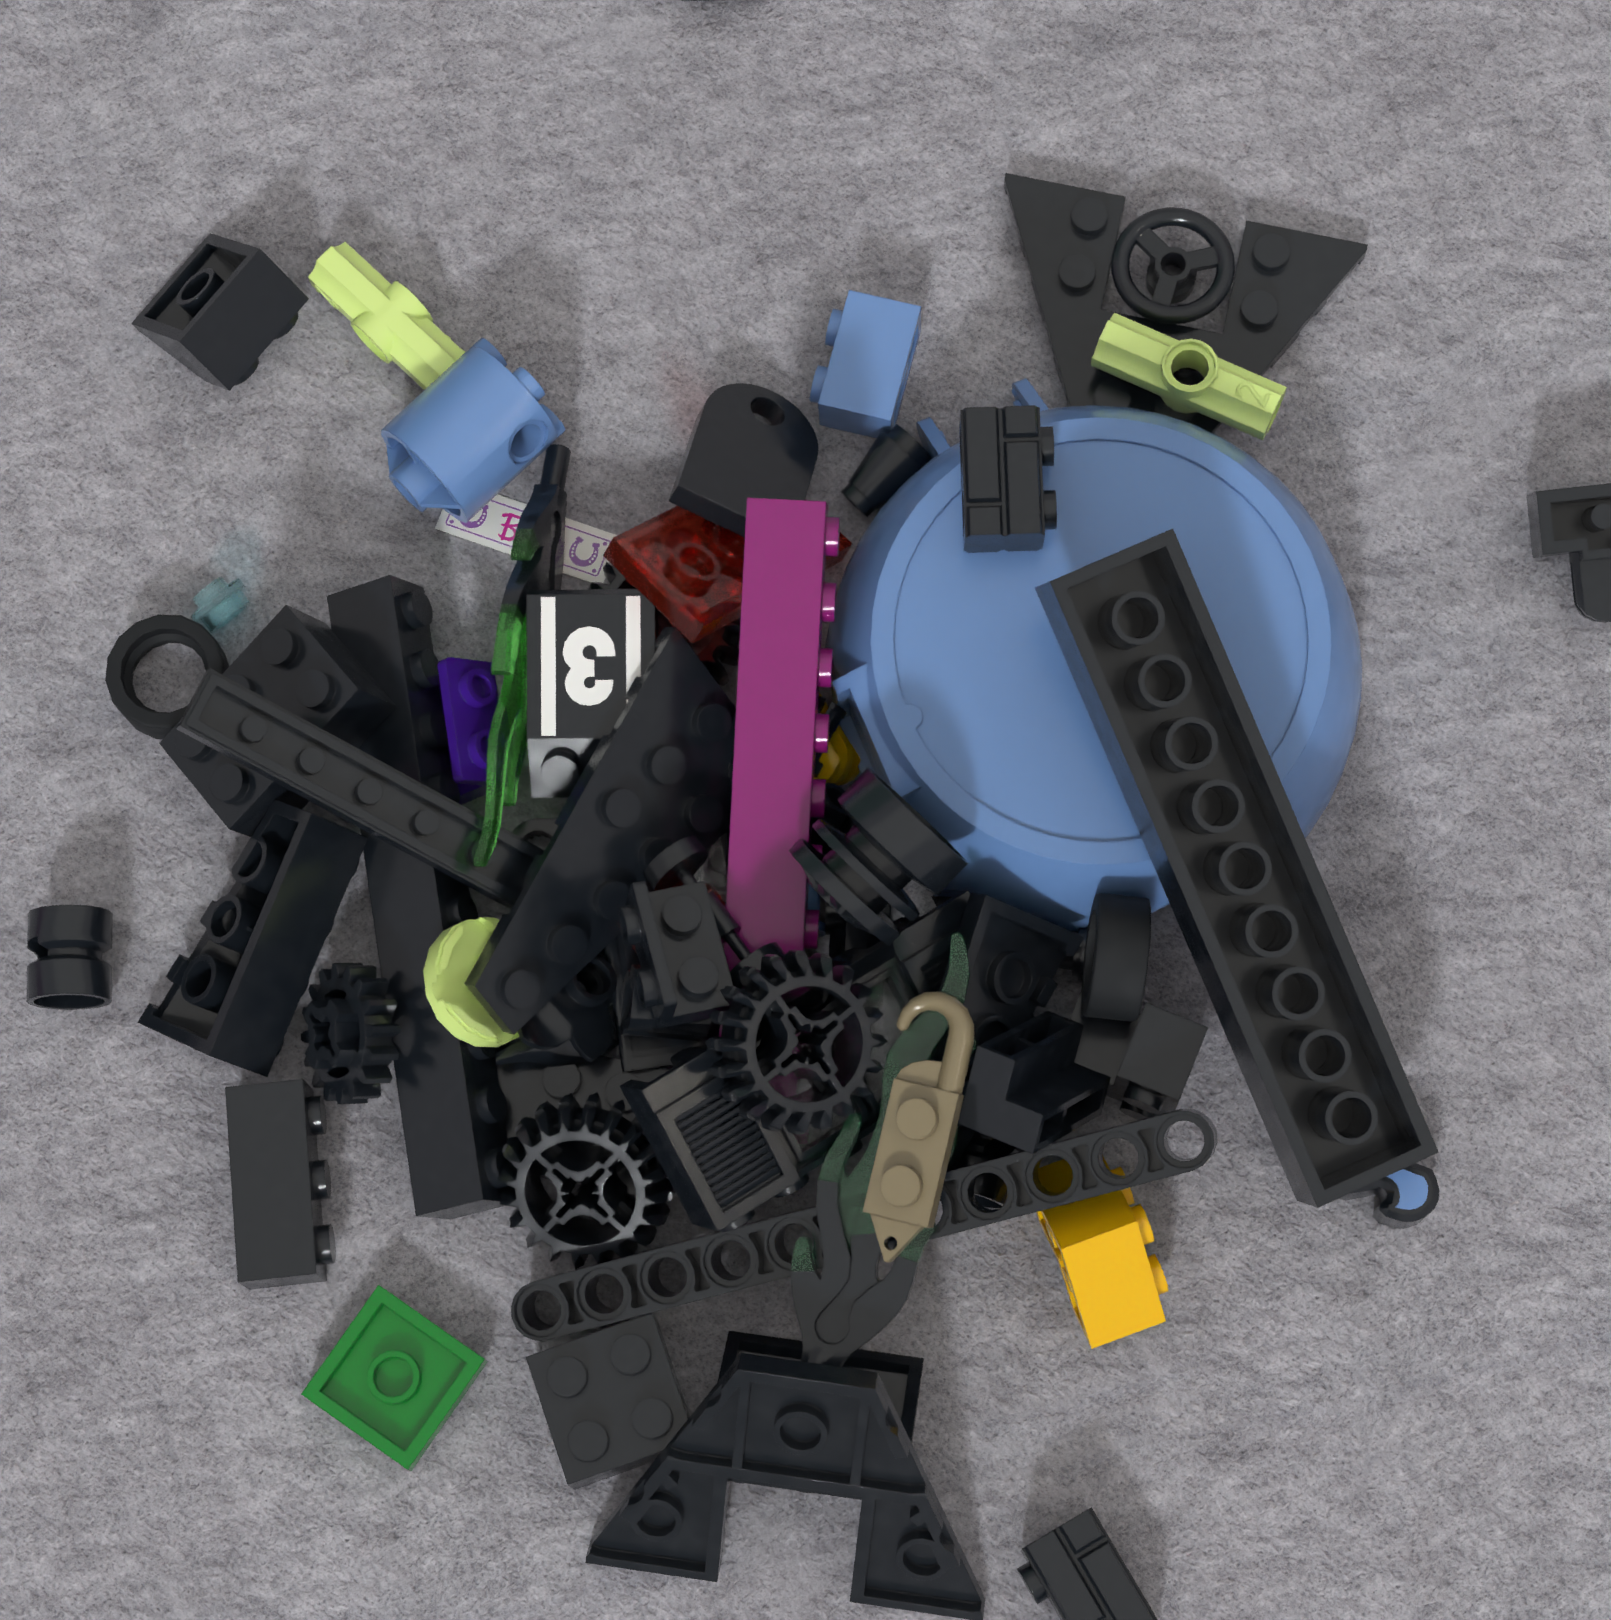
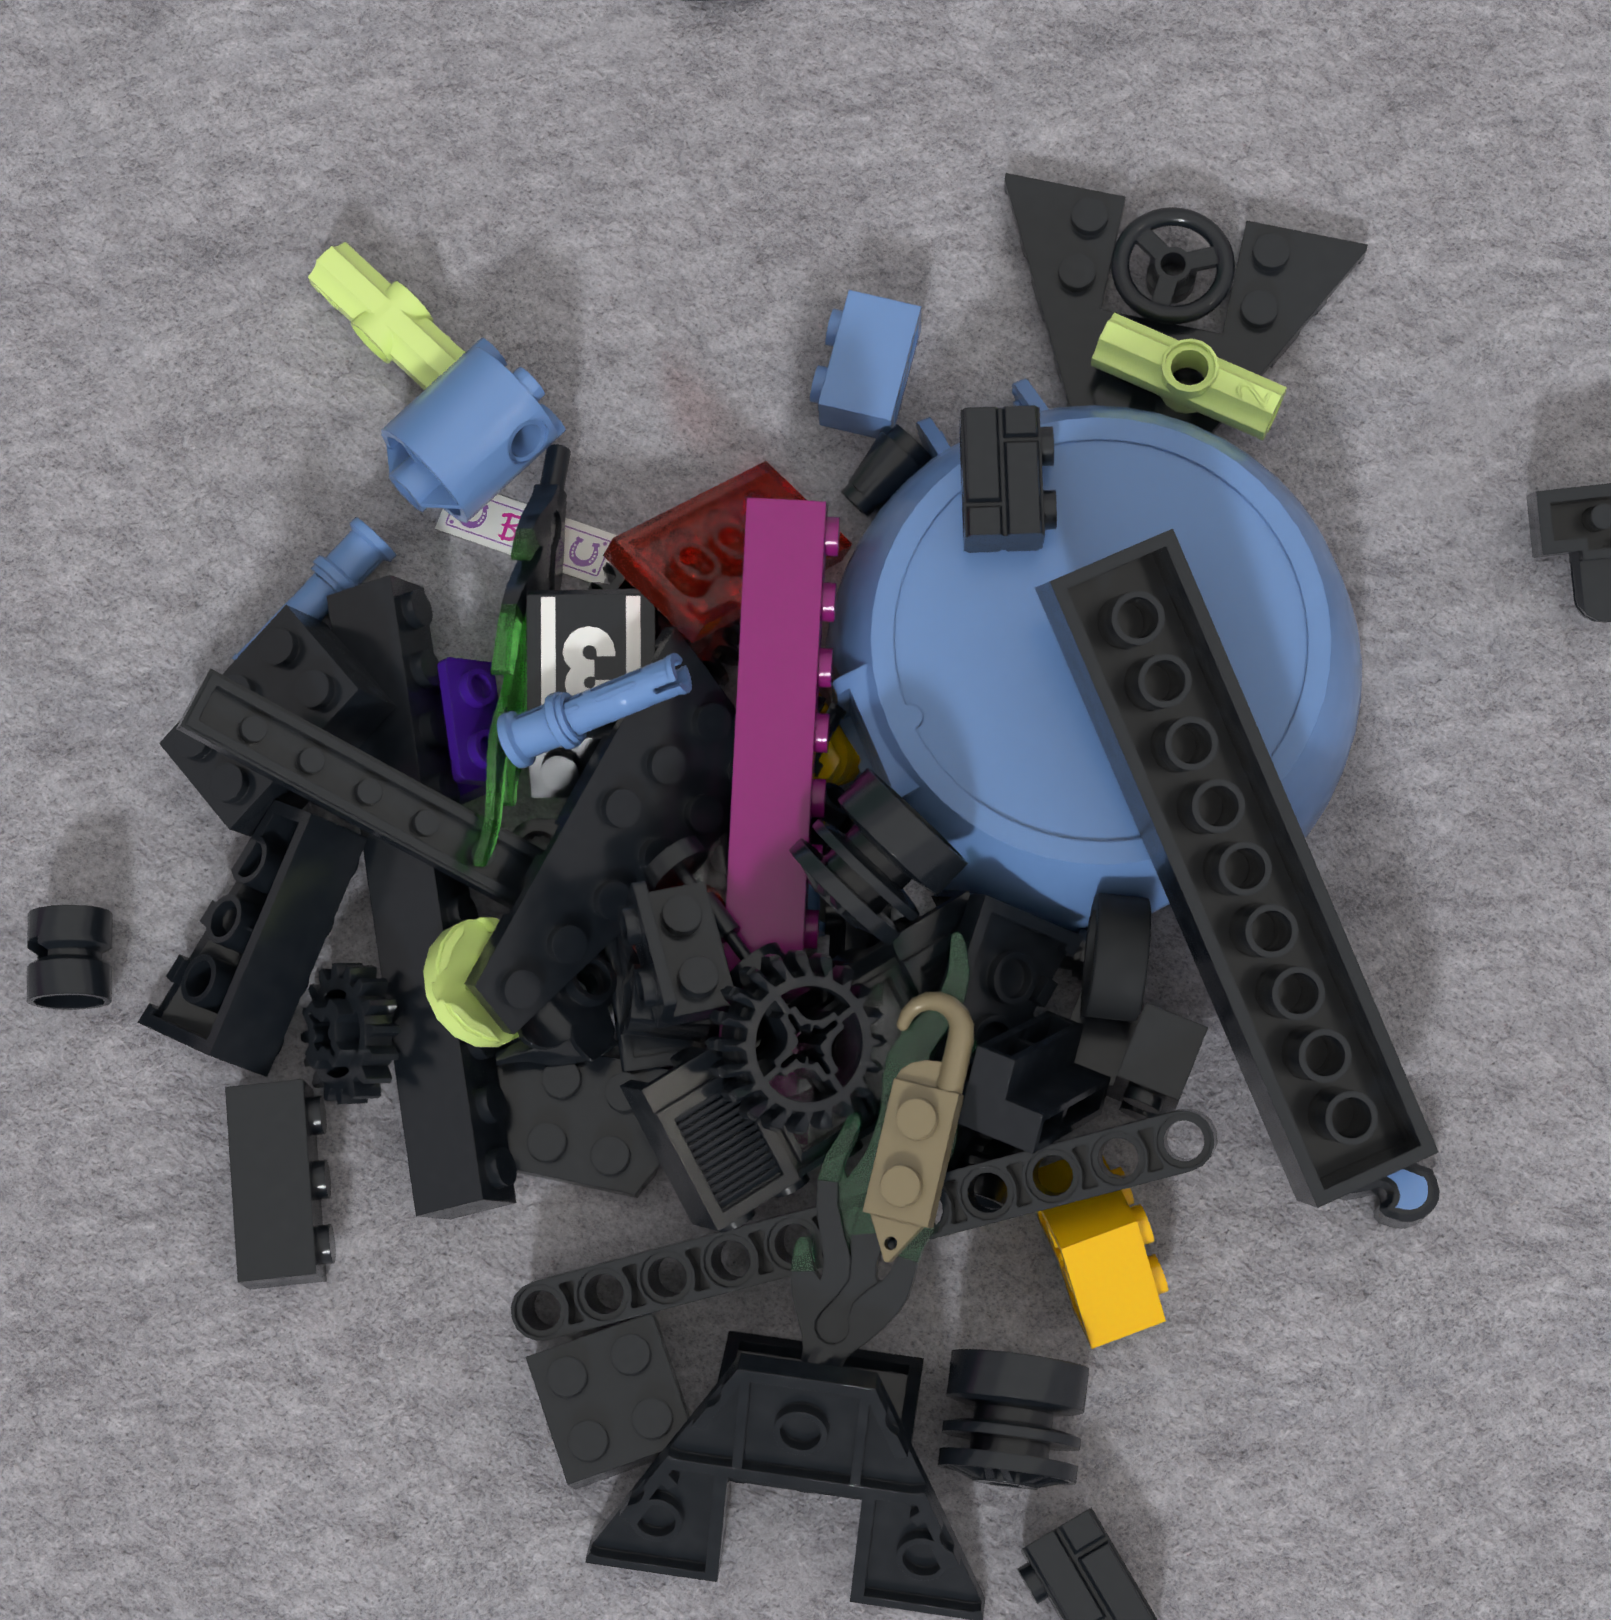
(138, 642): black tyre -> none
(219, 603): clear light blue plate -> none
(222, 310): black slope -> none
(341, 569): none -> medium blue pin
(394, 1378): green plate -> none
(568, 718): none -> medium blue pin
(618, 1217): black gear -> none
(742, 458): black tile -> none
(1013, 1417): none -> black wheel

